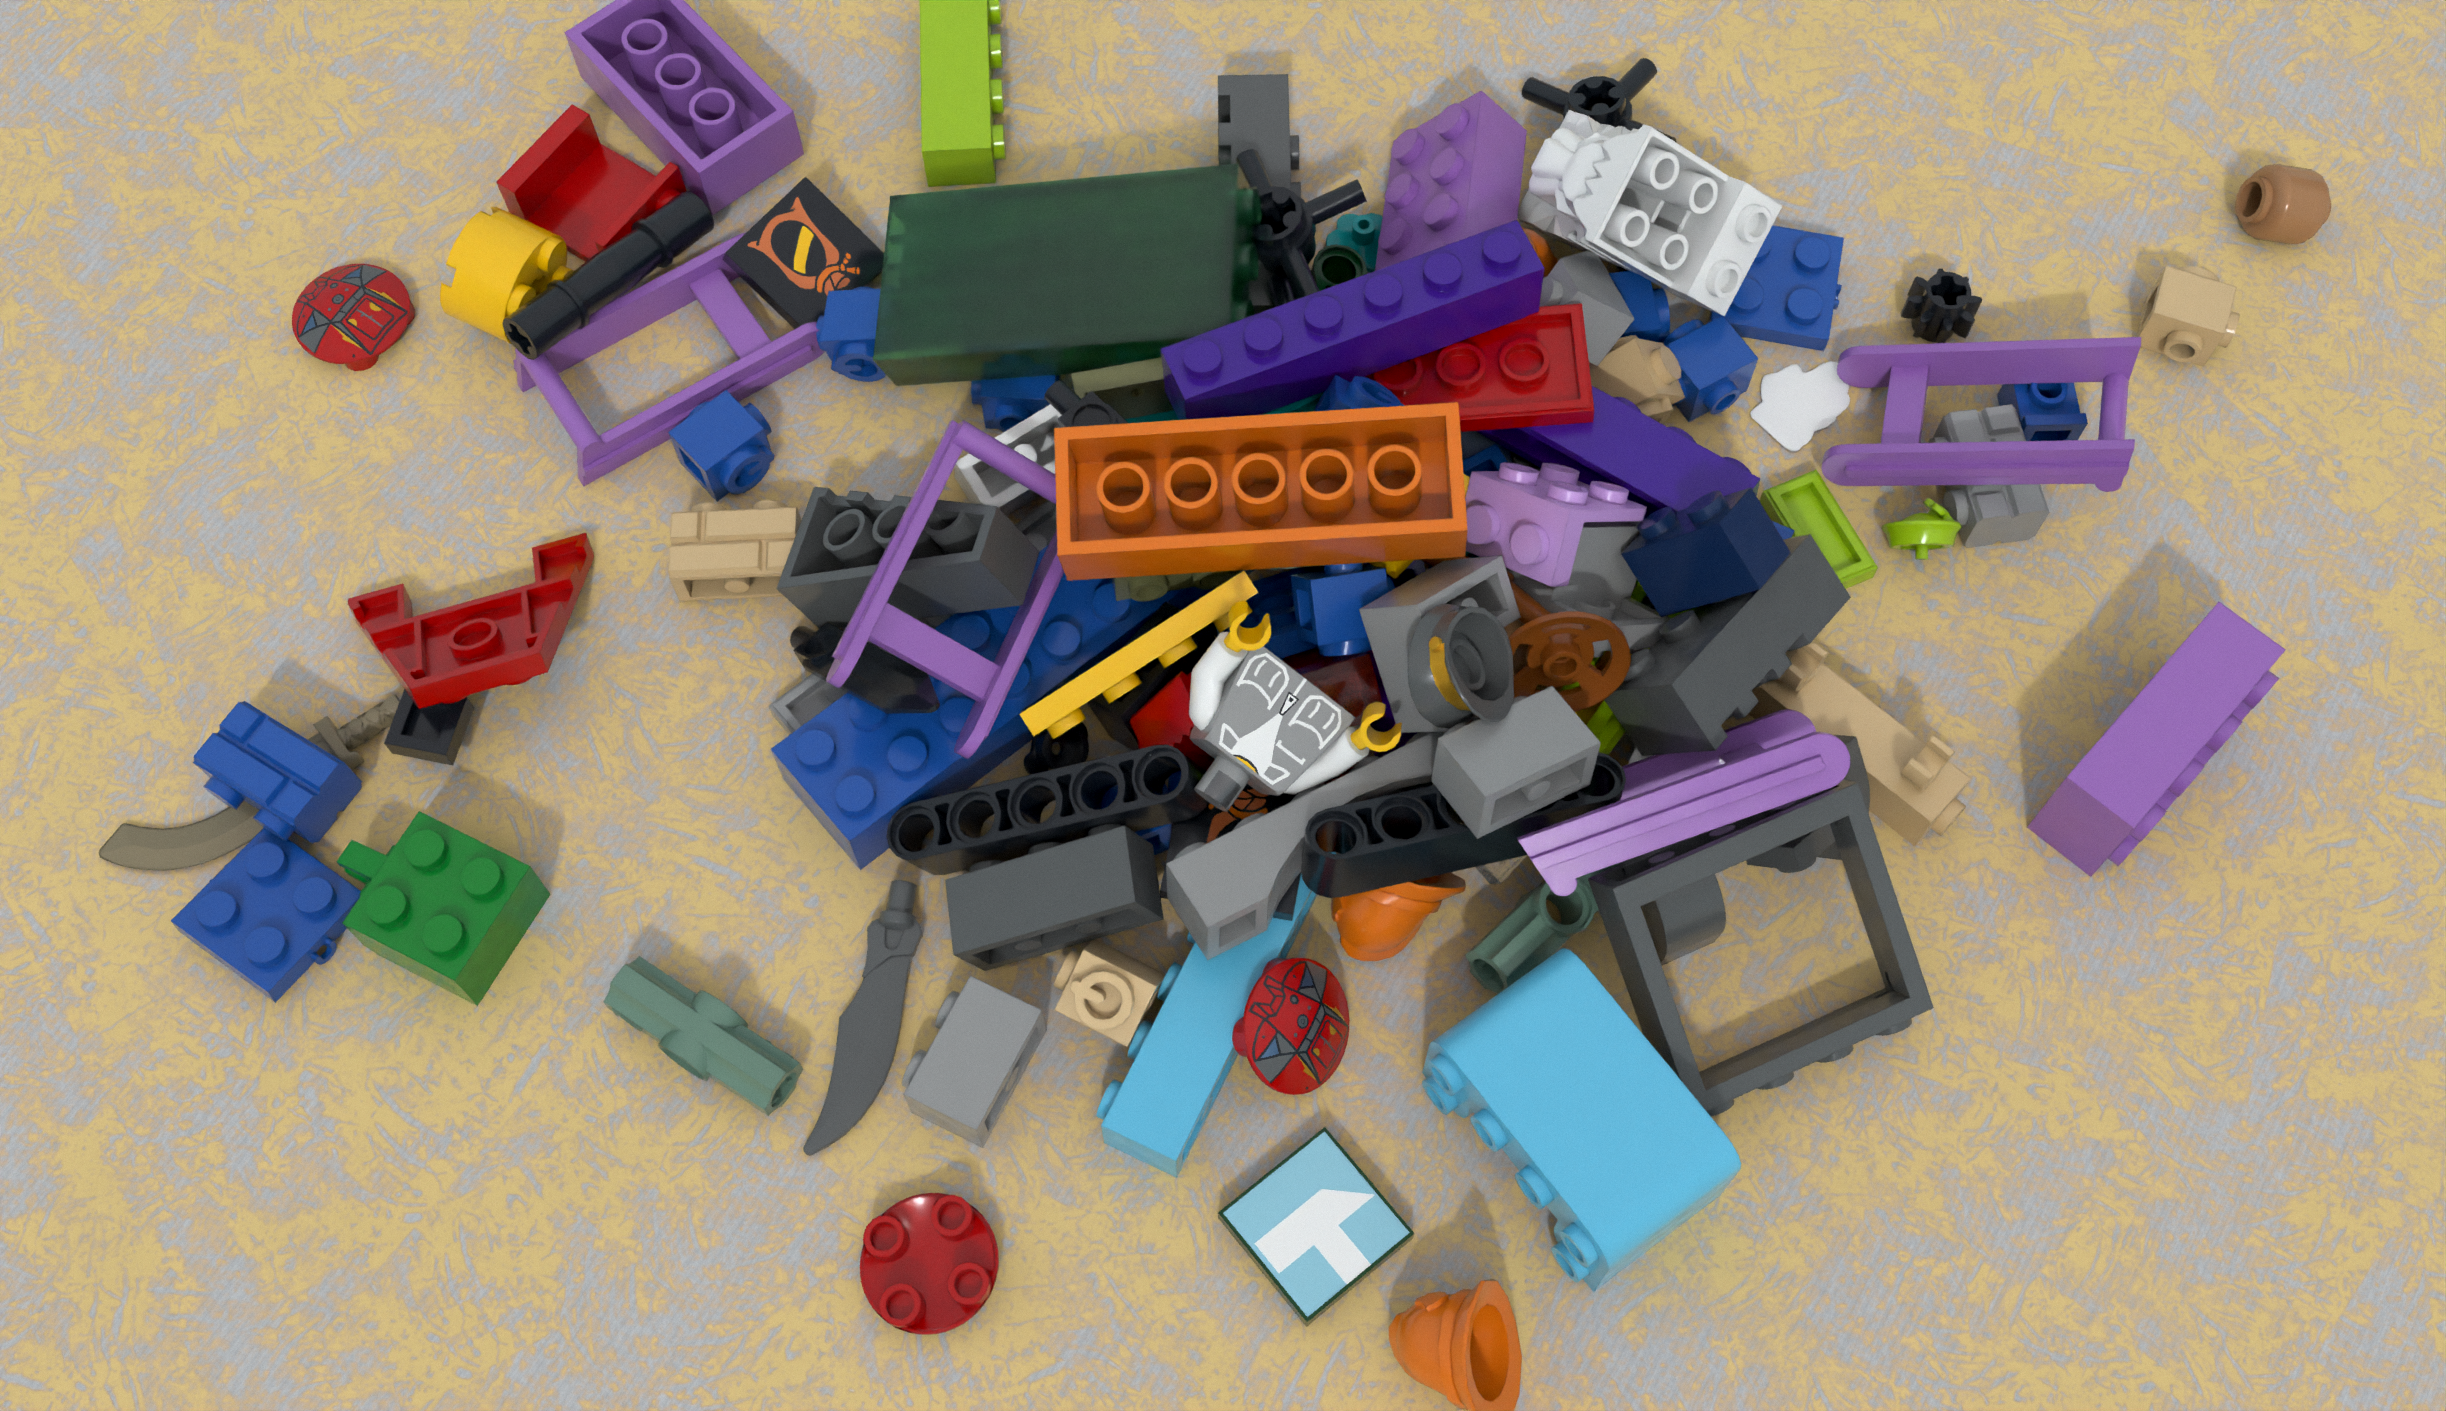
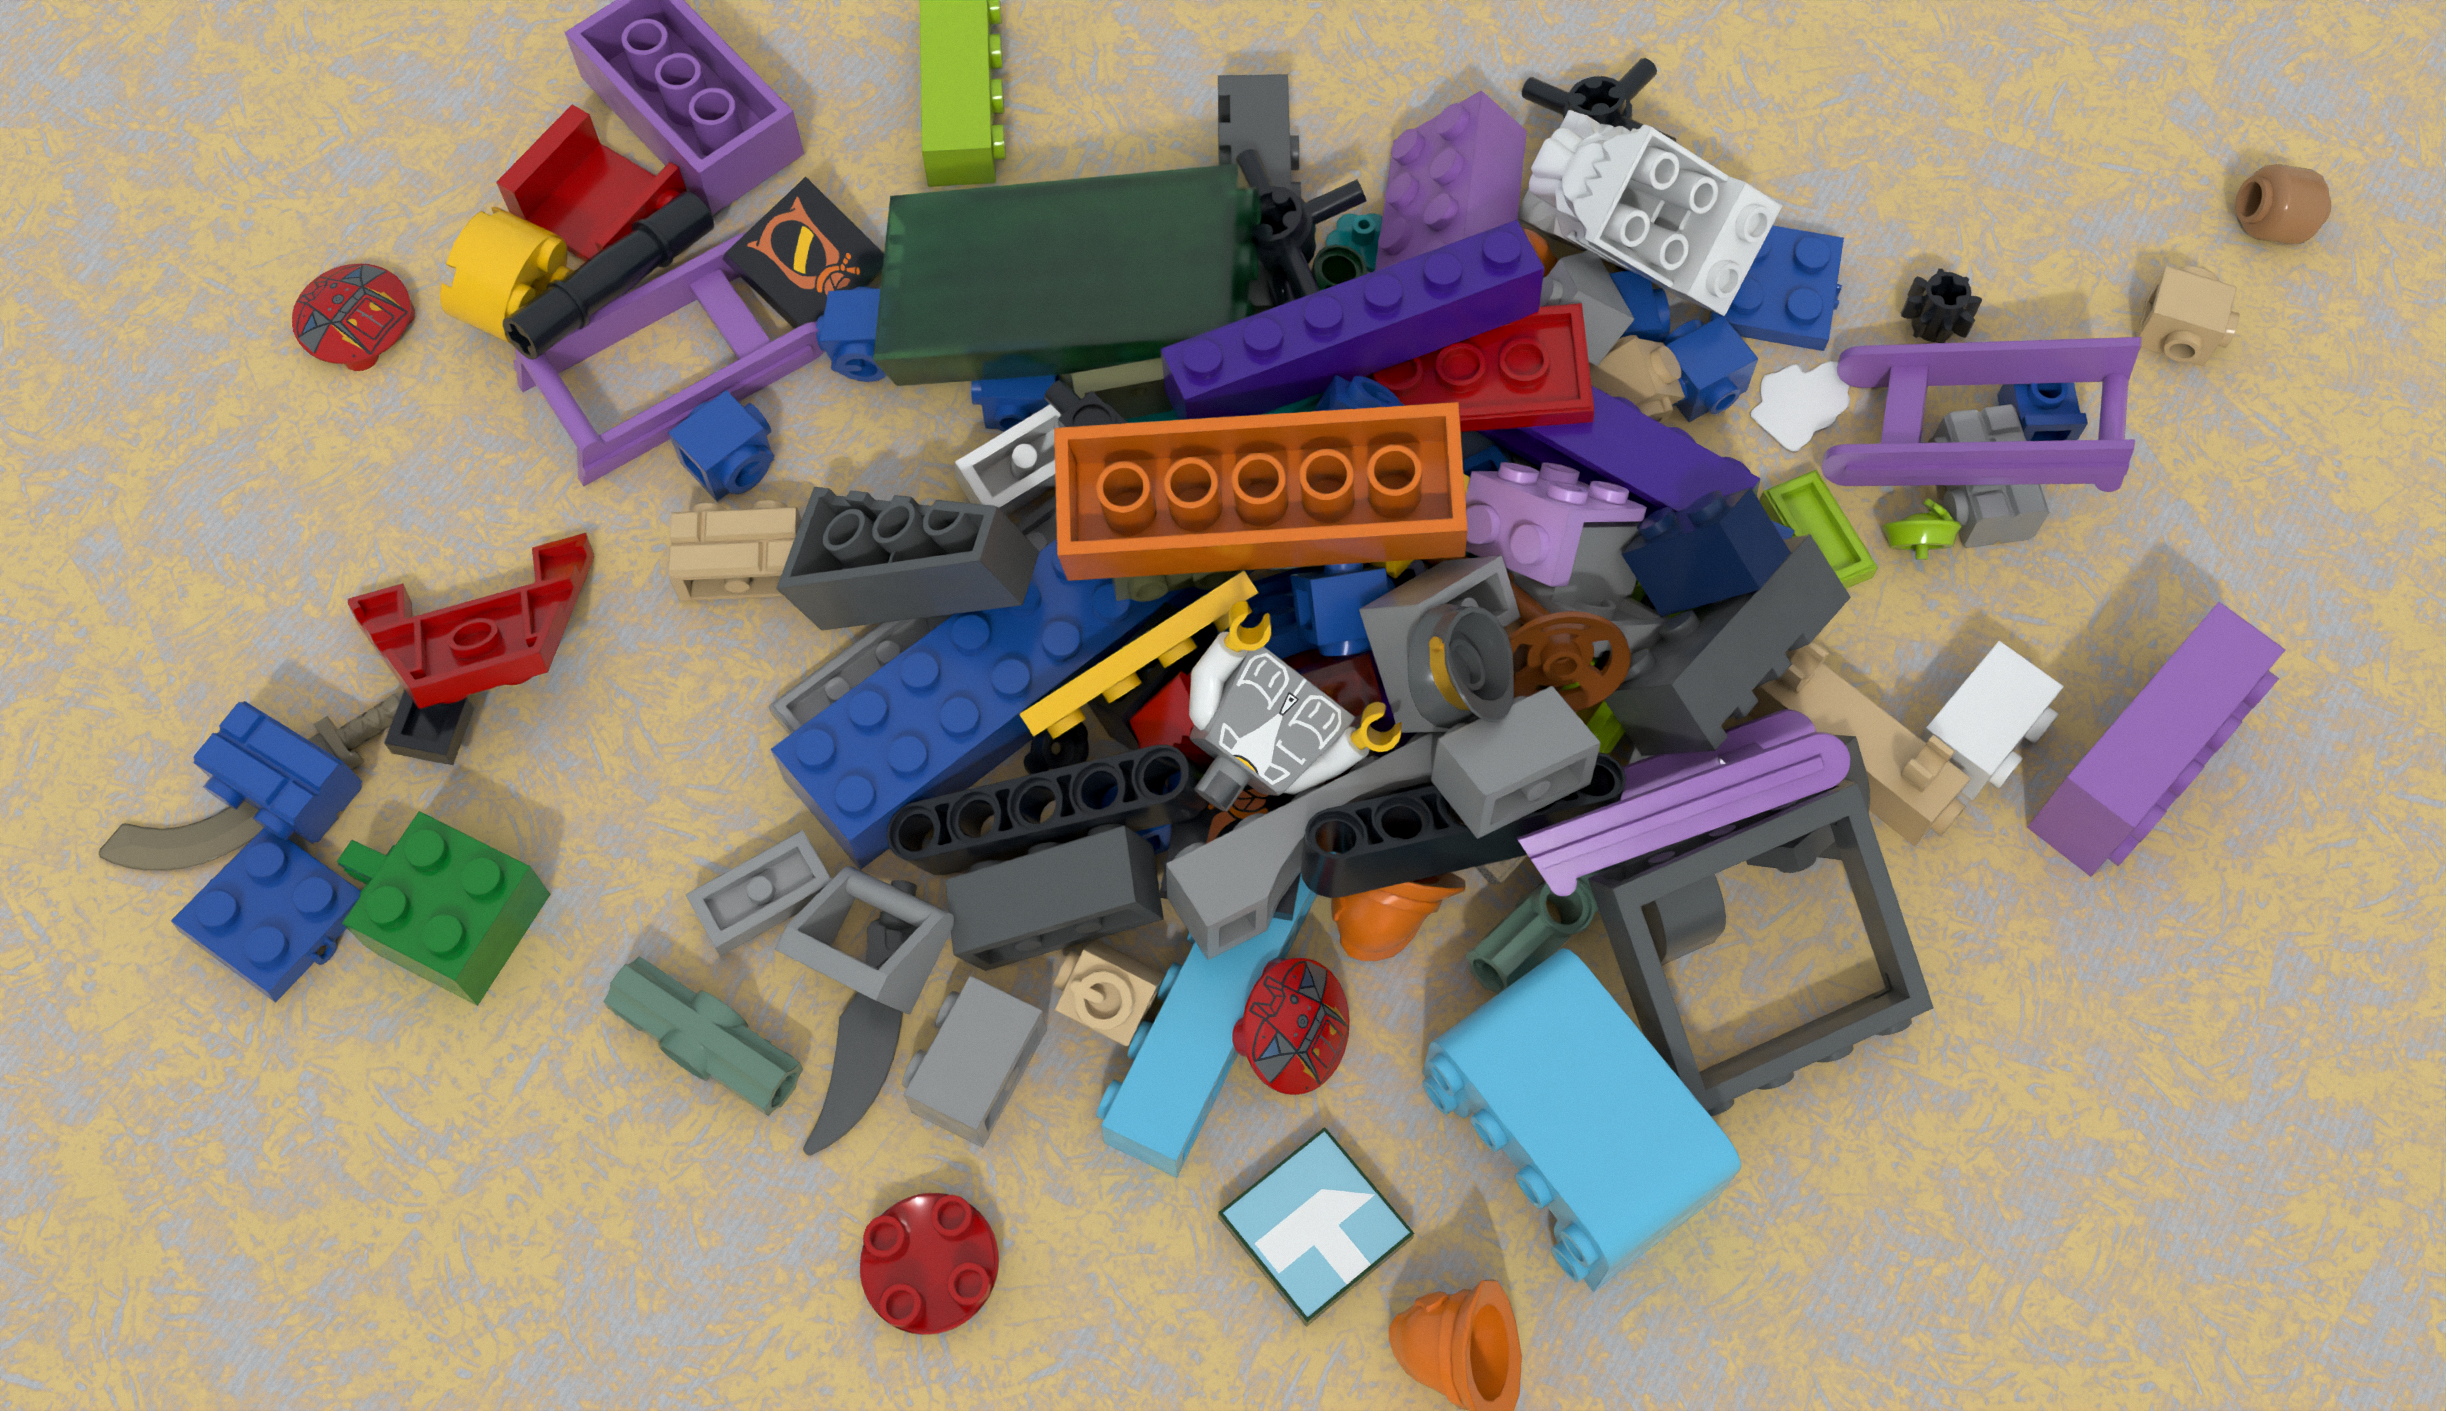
(759, 892): none -> light grey plate
(877, 676): black piece -> none
(902, 977): none -> light grey tile
(924, 646): medium lavender piece -> none
(1993, 714): none -> white brick

